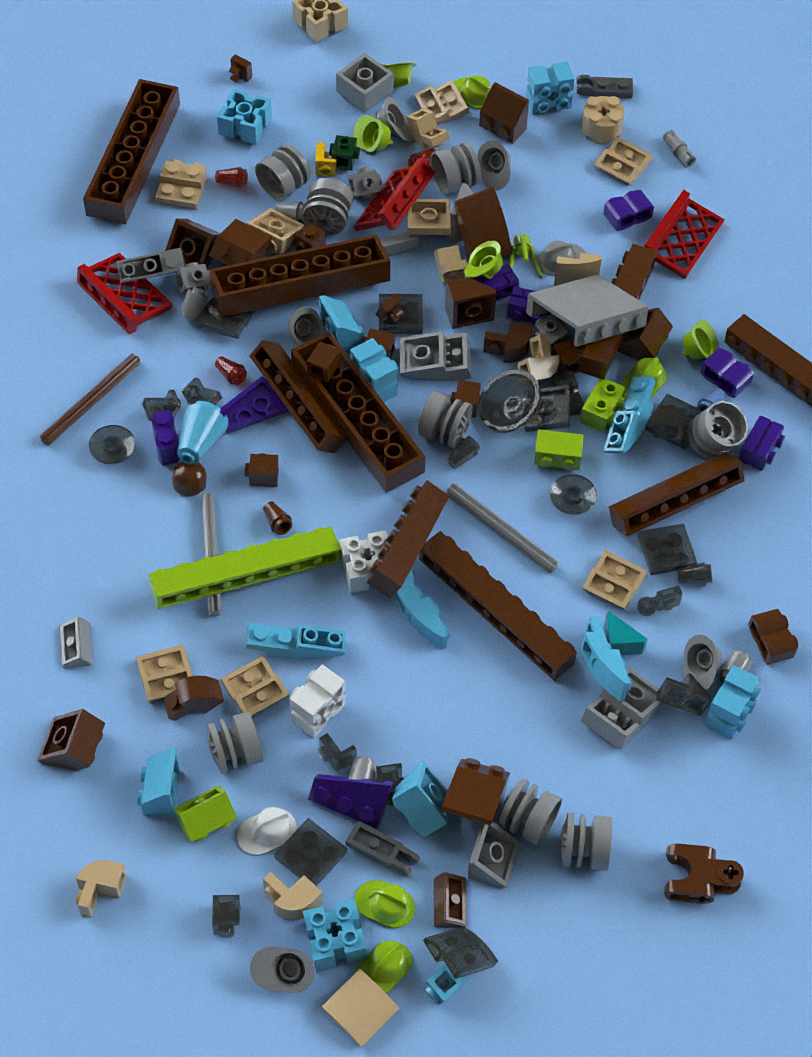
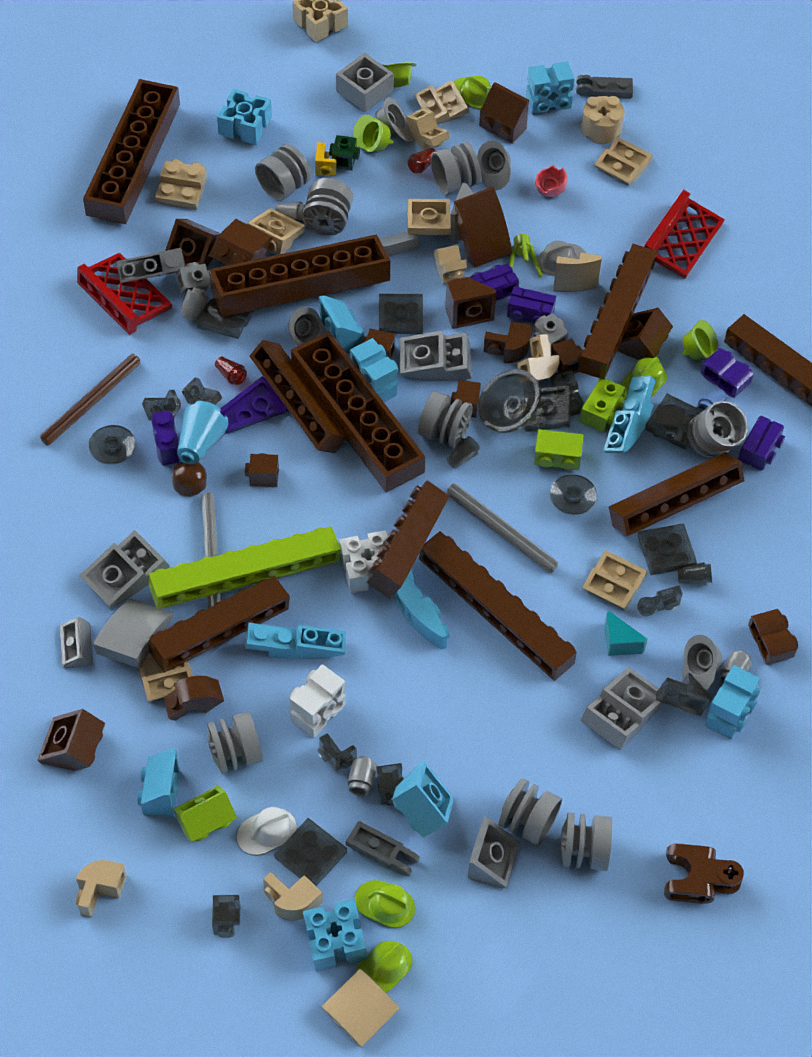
(123, 569): none -> light grey slope
(128, 632): none -> light grey slope
(218, 623): none -> reddish brown brick
(233, 177): clear red cone -> none
(240, 69): reddish brown tile -> none
(254, 687): tan slope -> none
(278, 519): reddish brown cone -> none
(282, 969): light grey piece -> none
(309, 237): reddish brown brick -> none
(323, 362): reddish brown brick -> none
(354, 798): dark purple wing -> none
(358, 185): light grey brick -> none
(390, 309): reddish brown tile -> none
(396, 196): red fence -> none
(433, 989): medium azure brick -> none
(449, 901): reddish brown slope -> none
(461, 951): clear smoke slope -> none
(476, 791): reddish brown slope -> none
(485, 260): lime piece -> none
(551, 181): none -> coral hair
(591, 307): light grey panel -> none
(603, 661): medium azure slope -> none
(628, 210): dark purple brick -> none
(679, 148): light grey pin -> none

